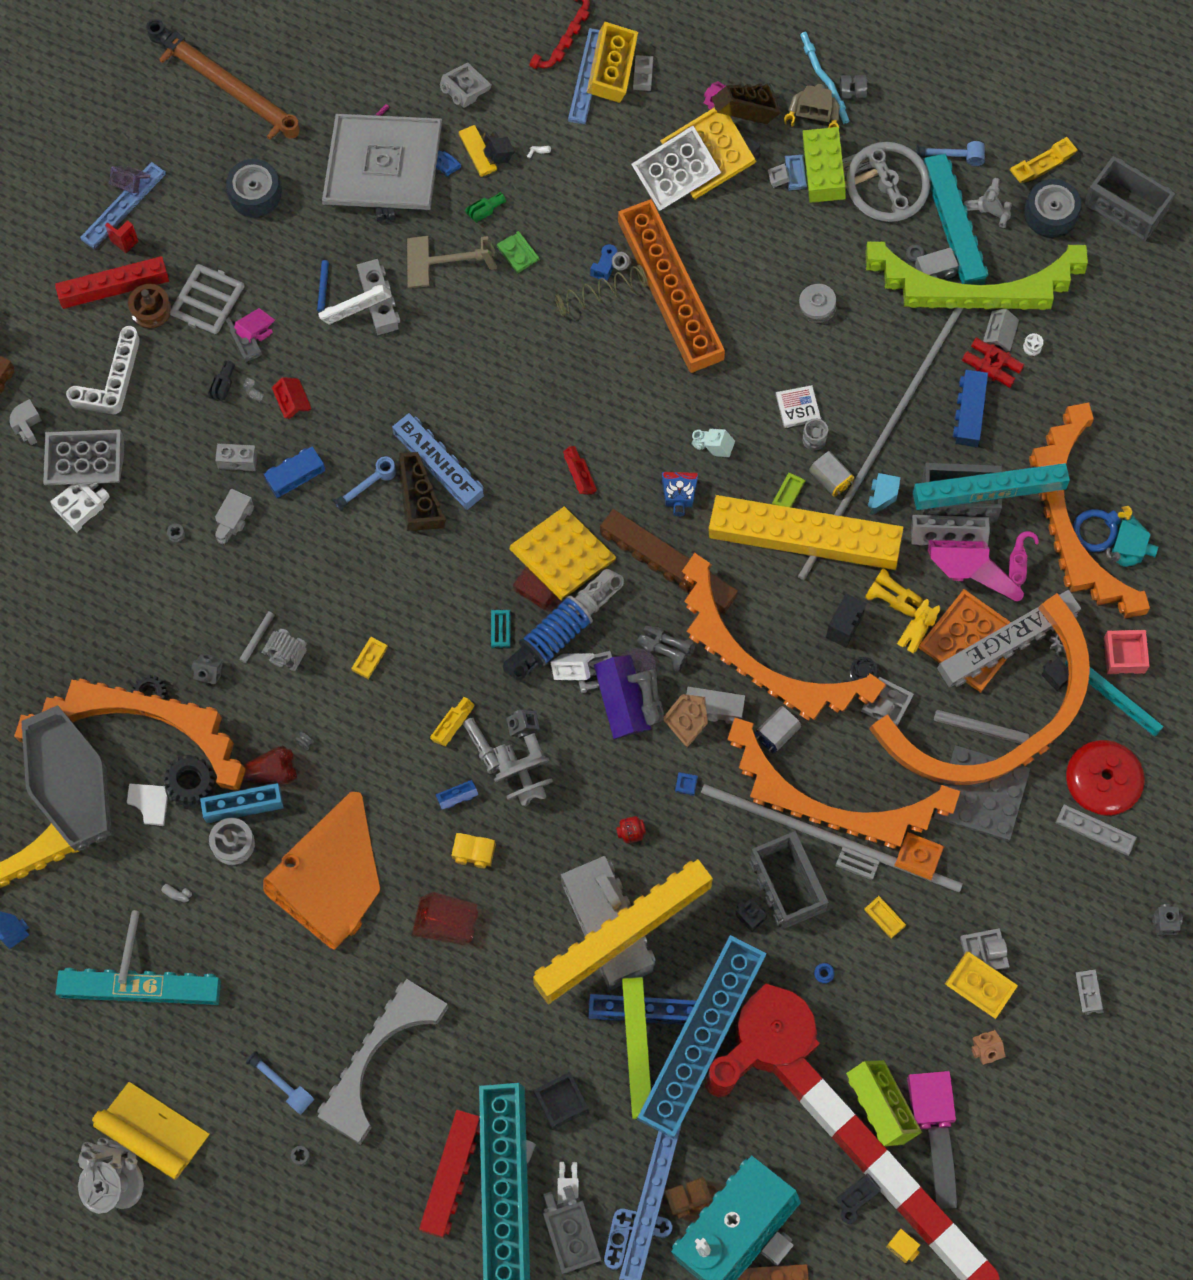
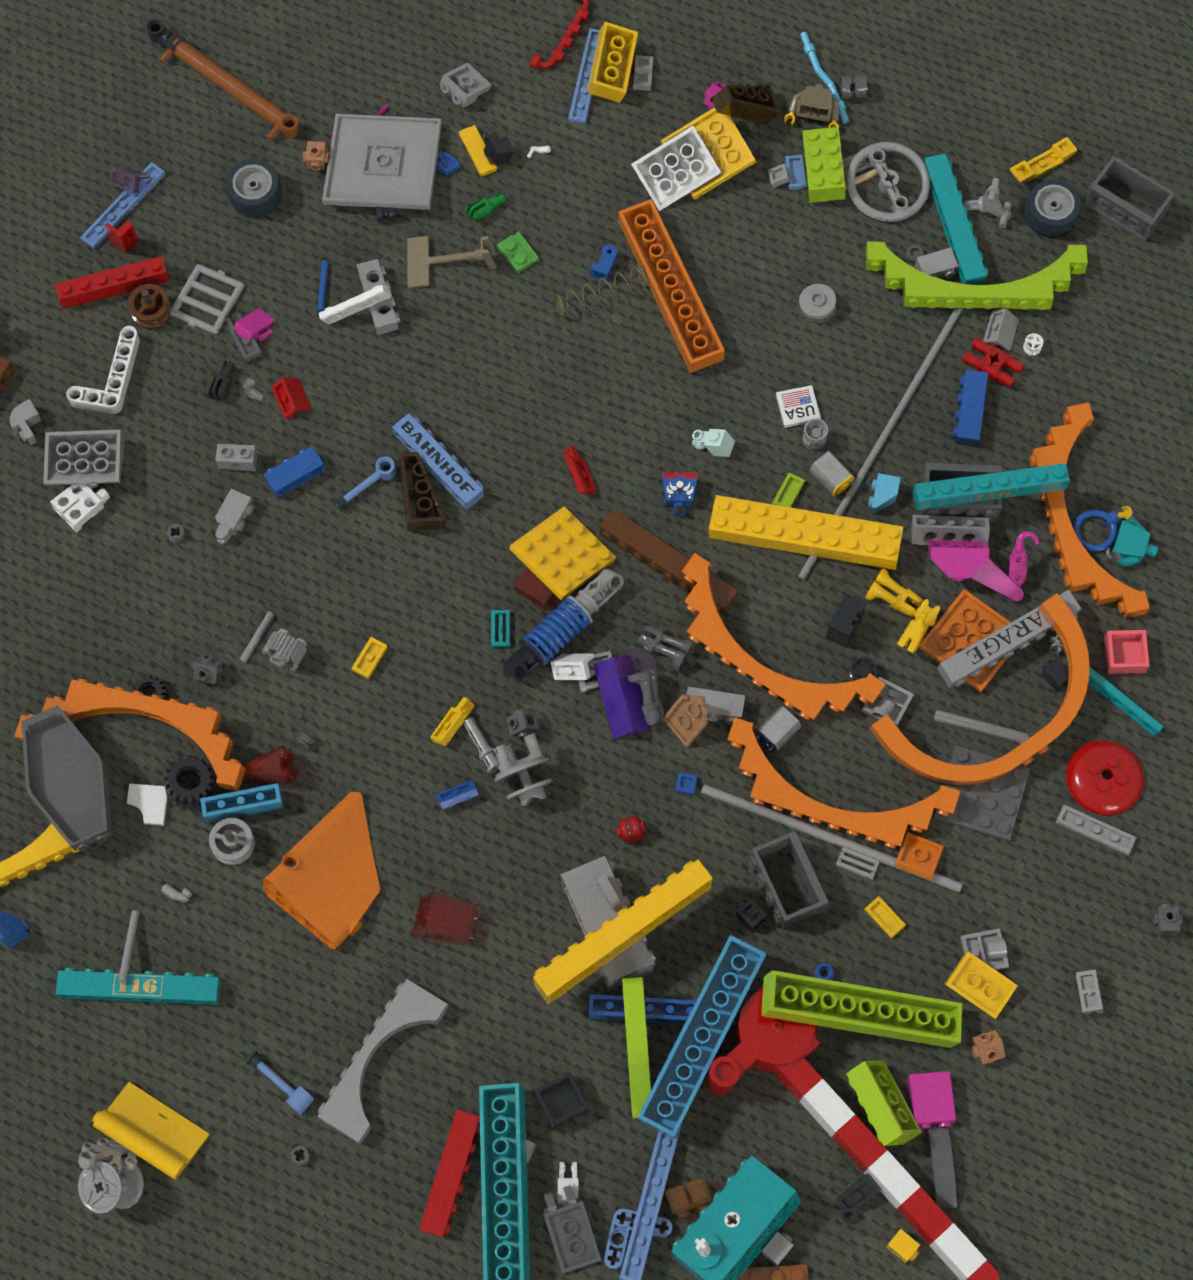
(316, 155): none -> nougat brick
(473, 850): yellow brick -> none
(618, 263): light grey cone -> none
(861, 1009): none -> lime brick
(974, 154): medium blue piece -> none

